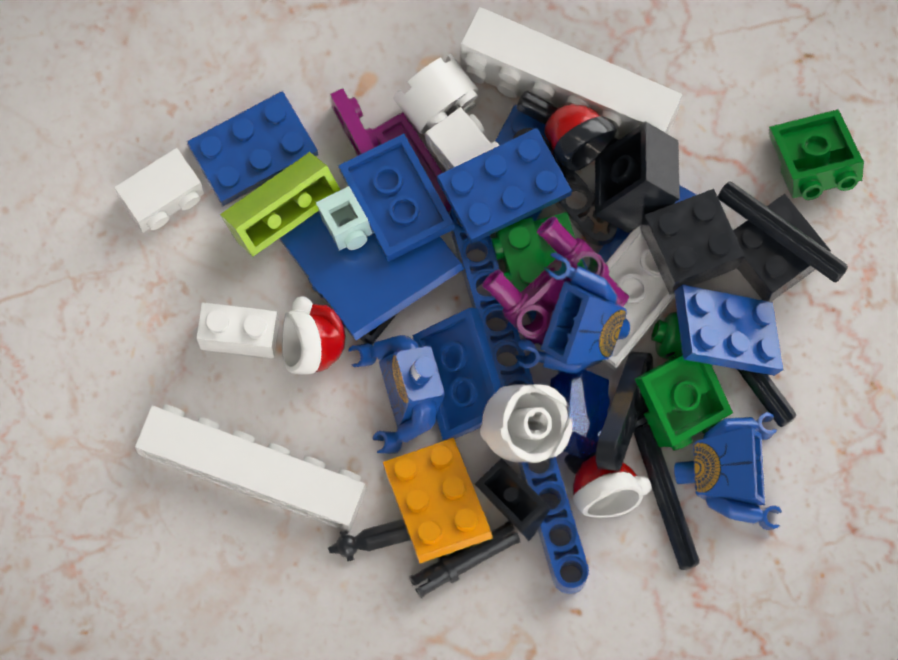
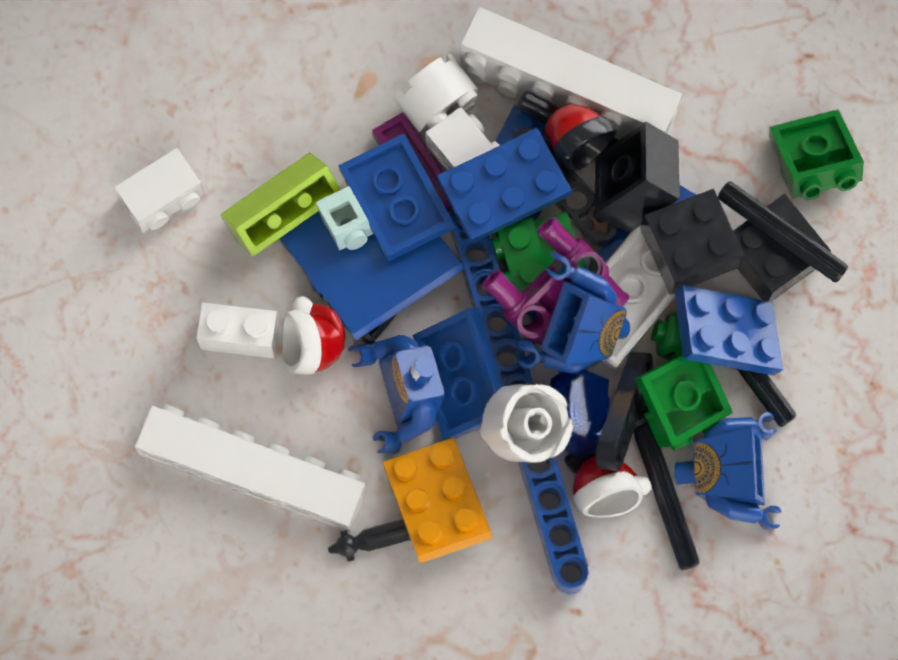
(251, 147): blue plate -> none
(348, 114): magenta plate -> none
(451, 566): black pin -> none
(513, 498): black slope -> none

